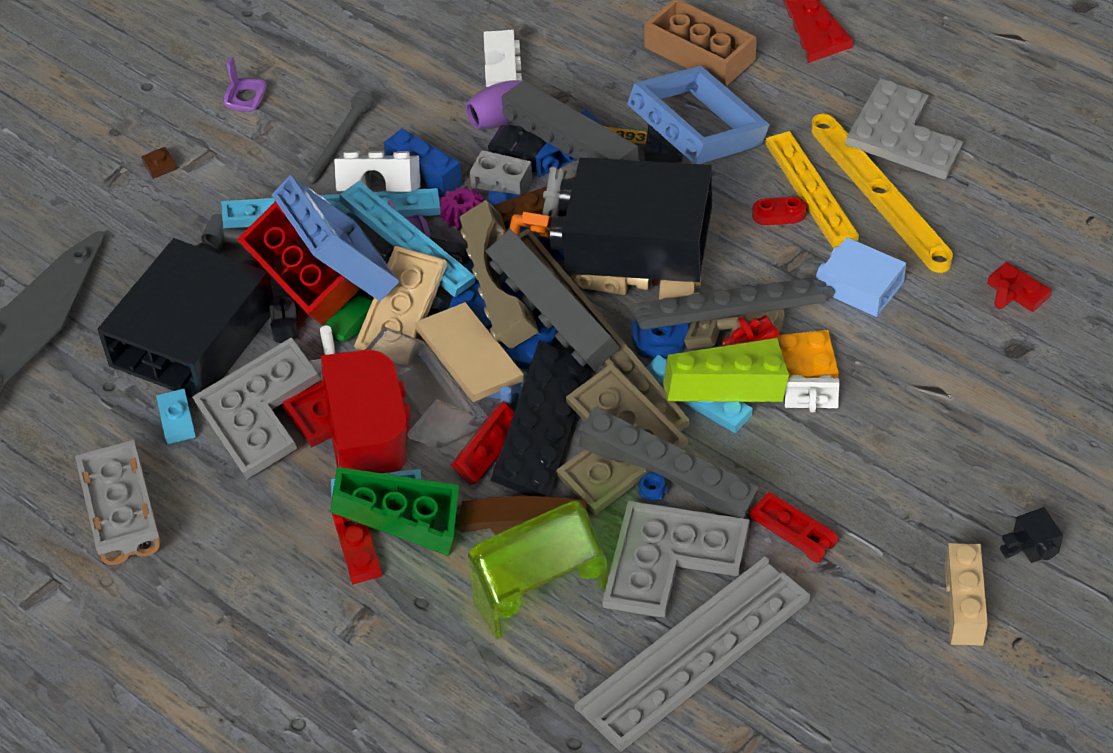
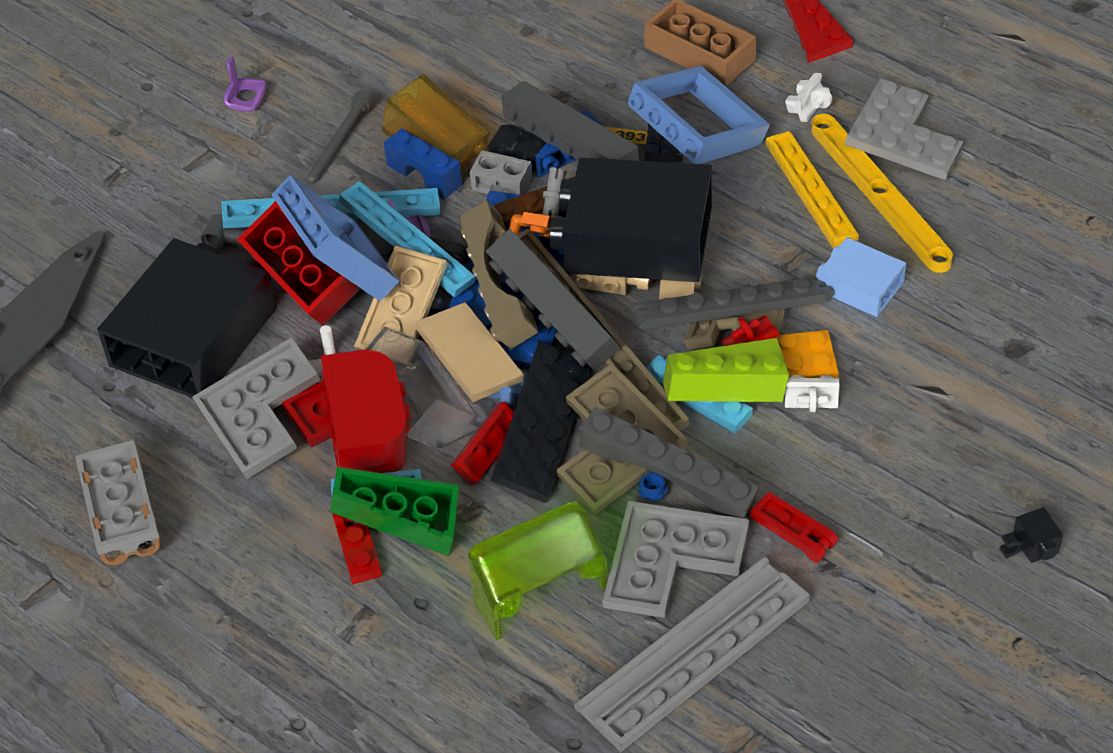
(159, 162): reddish brown plate -> none
(175, 416): medium azure plate -> none
(284, 318): black piece -> none
(349, 319): green slope -> none
(399, 170): white arch -> none
(436, 119): none -> clear yellow slope
(458, 203): magenta gear -> none
(486, 106): medium lavender piece -> none
(500, 57): white arch -> none
(505, 512): reddish brown slope -> none
(653, 345): blue plate -> none
(779, 211): red plate -> none
(810, 97): none -> white hips
(967, 594): tan arch -> none
(1017, 286): red plate -> none

